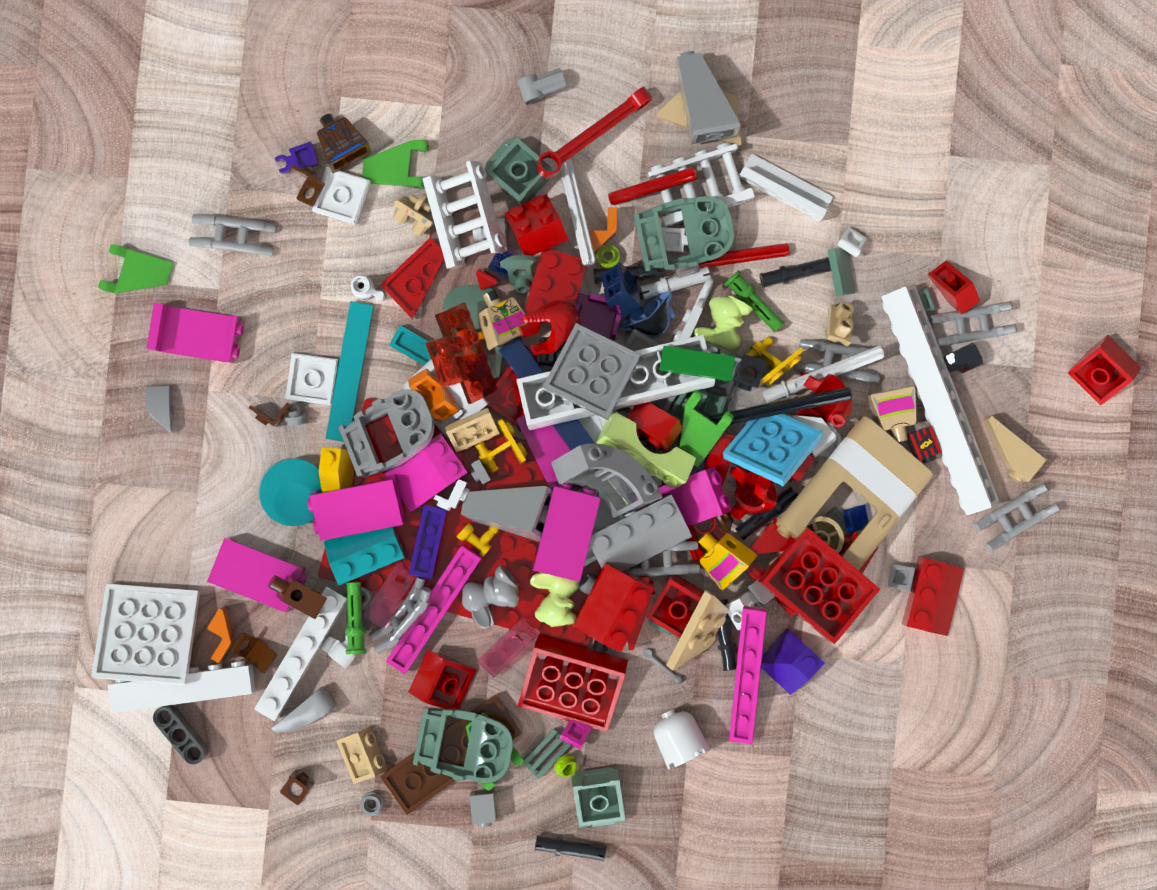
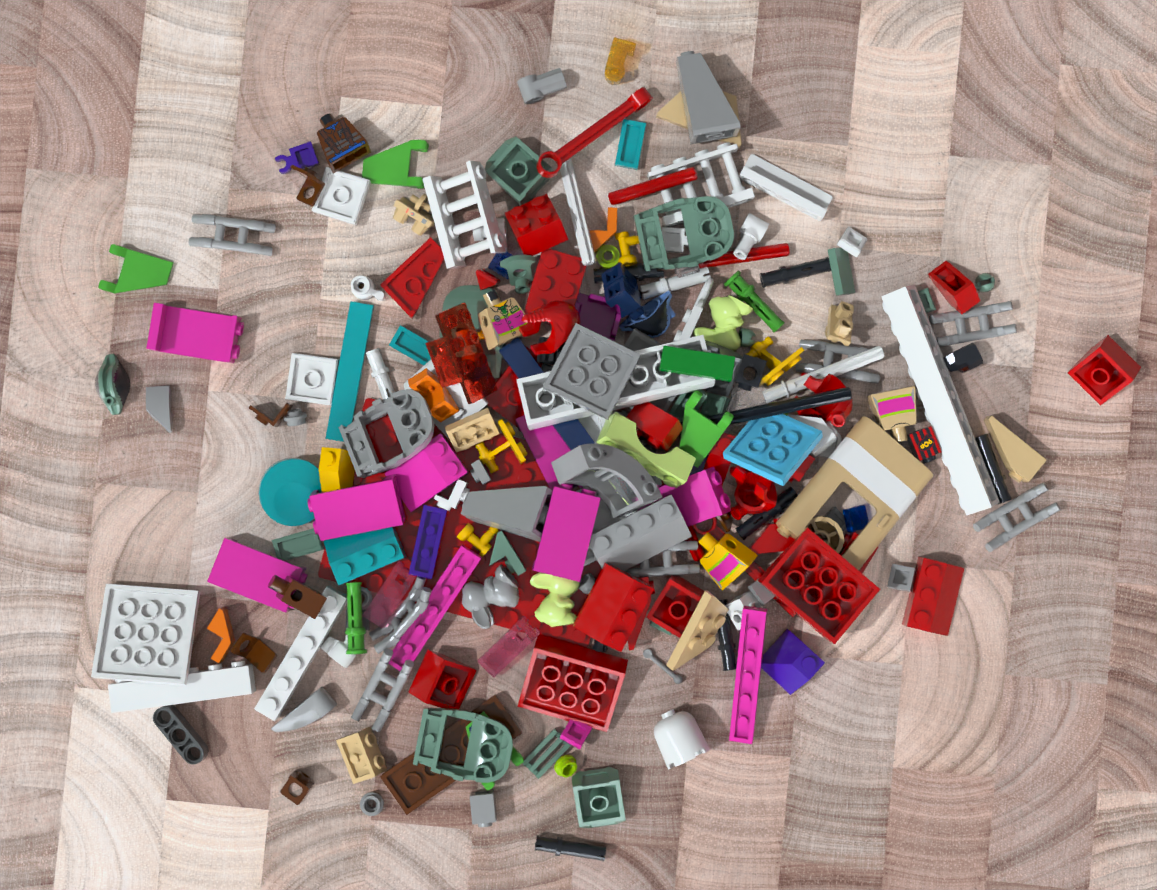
(112, 384): none -> sand green hat
(297, 545): none -> sand green tile
(370, 693): none -> light grey piece
(380, 372): none -> white pin
(504, 548): none -> sand green slope
(616, 60): none -> clear yellow leg
(625, 241): none -> yellow piece
(630, 144): none -> teal tile
(746, 336): none -> sand green hinge
(751, 233): none -> white pin
(987, 287): none -> sand green hinge
(993, 468): none -> black pin

